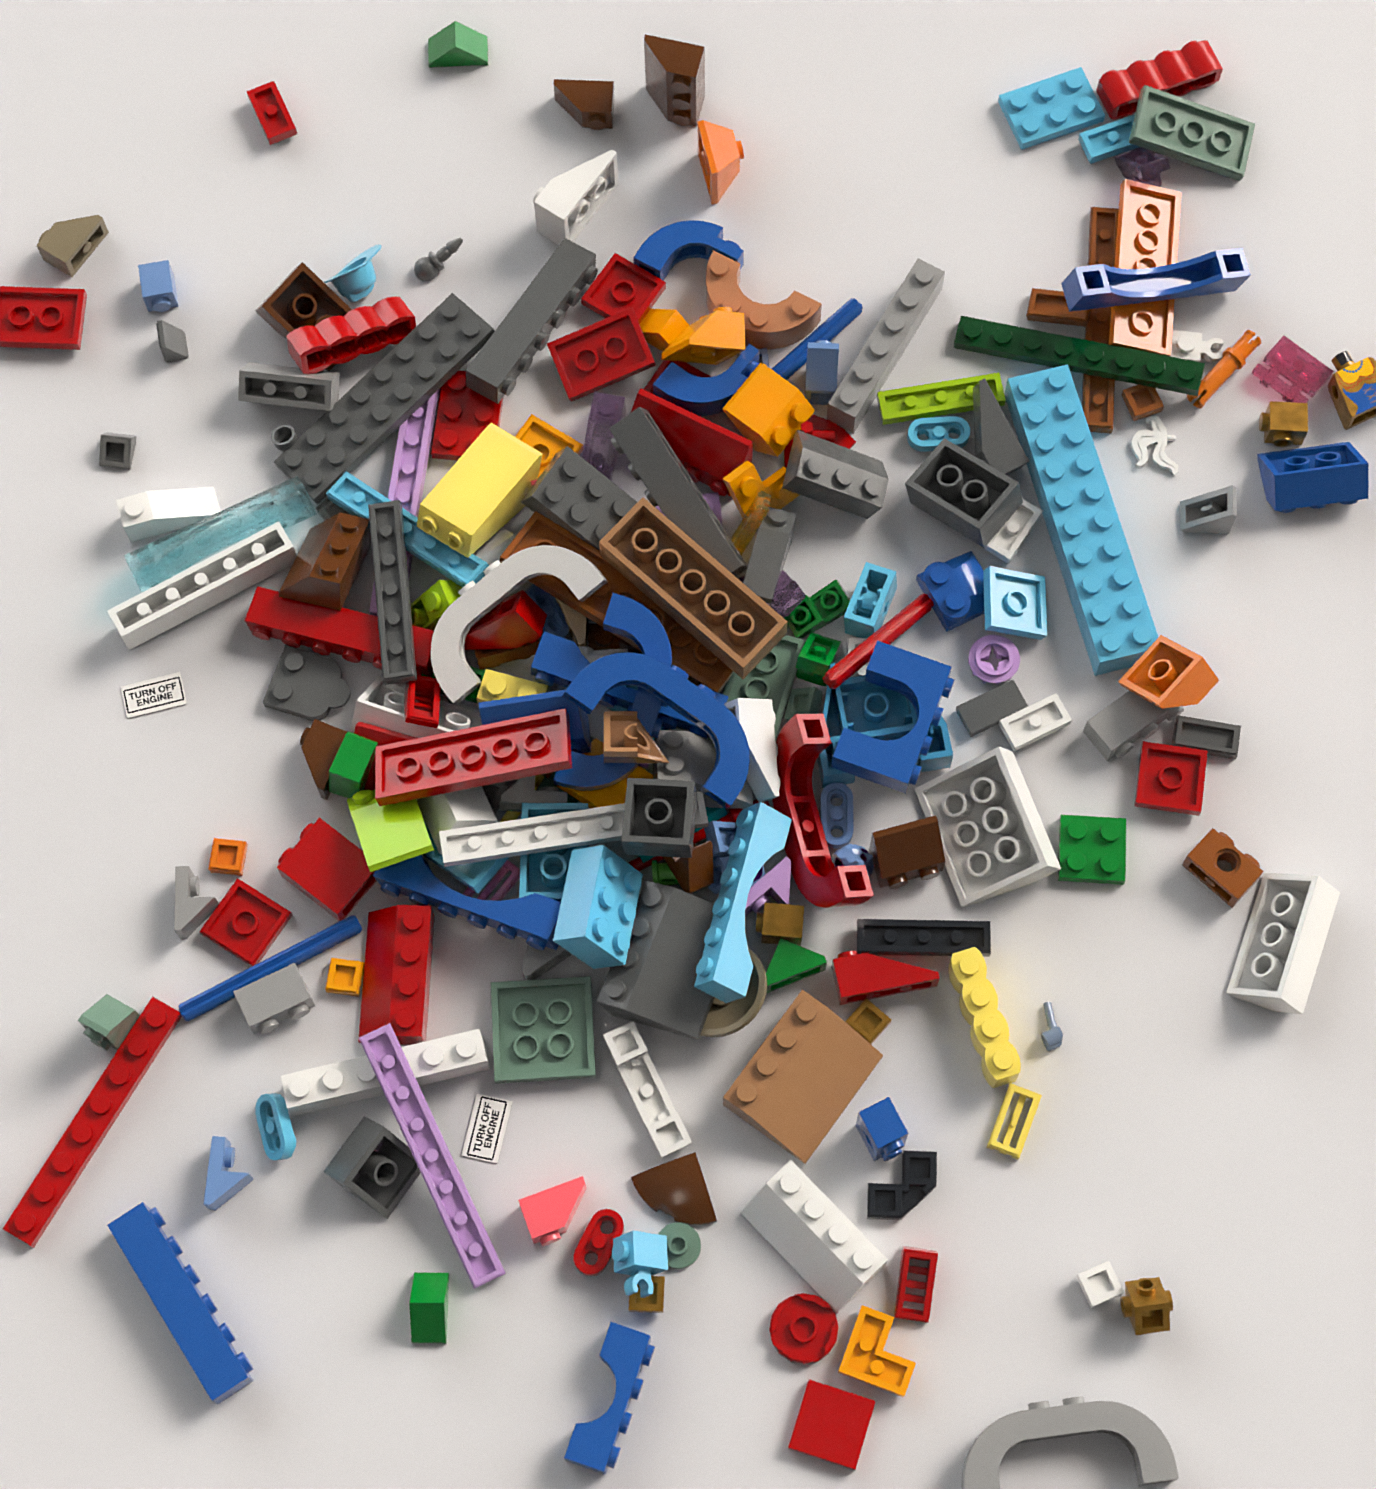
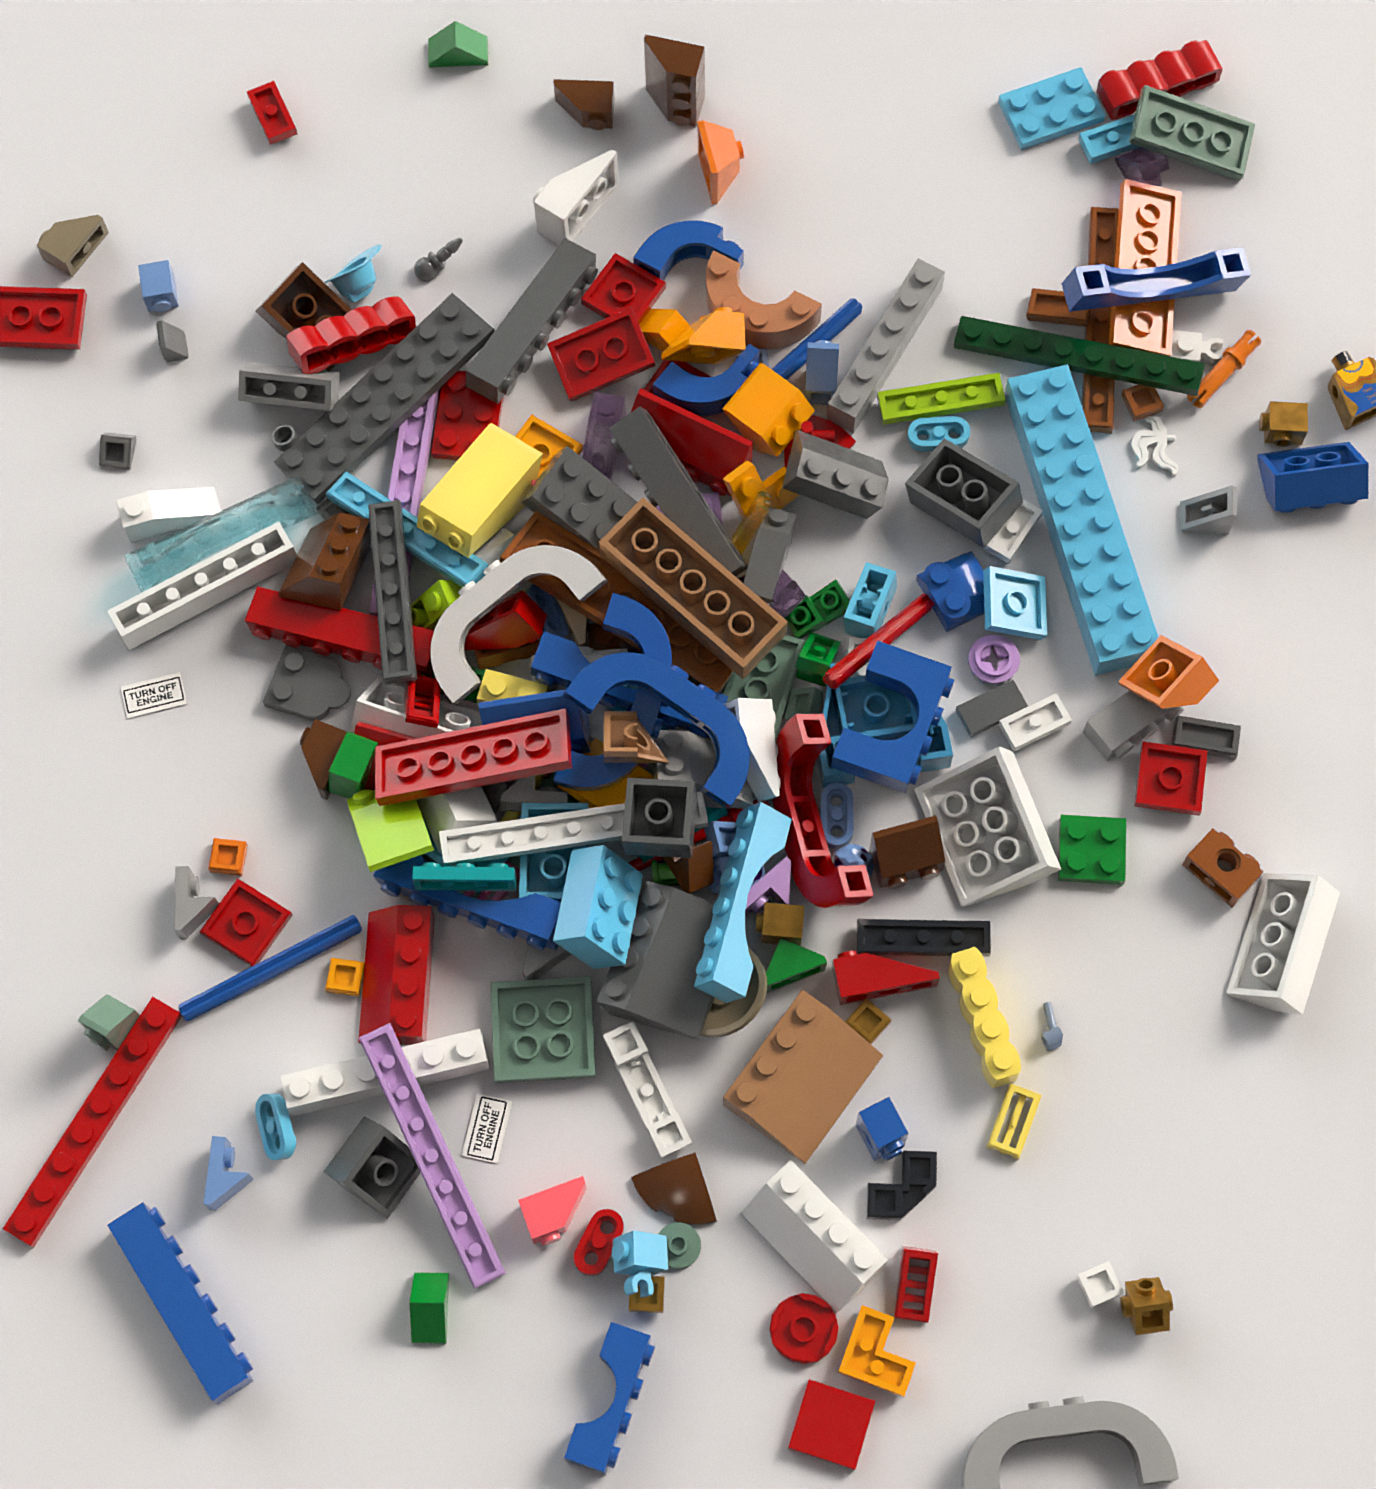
(274, 999): light grey brick -> none
(327, 869): red brick -> none
(464, 877): none -> teal plate
(993, 435): dark grey slope -> none
(1296, 366): clear pink plate -> none

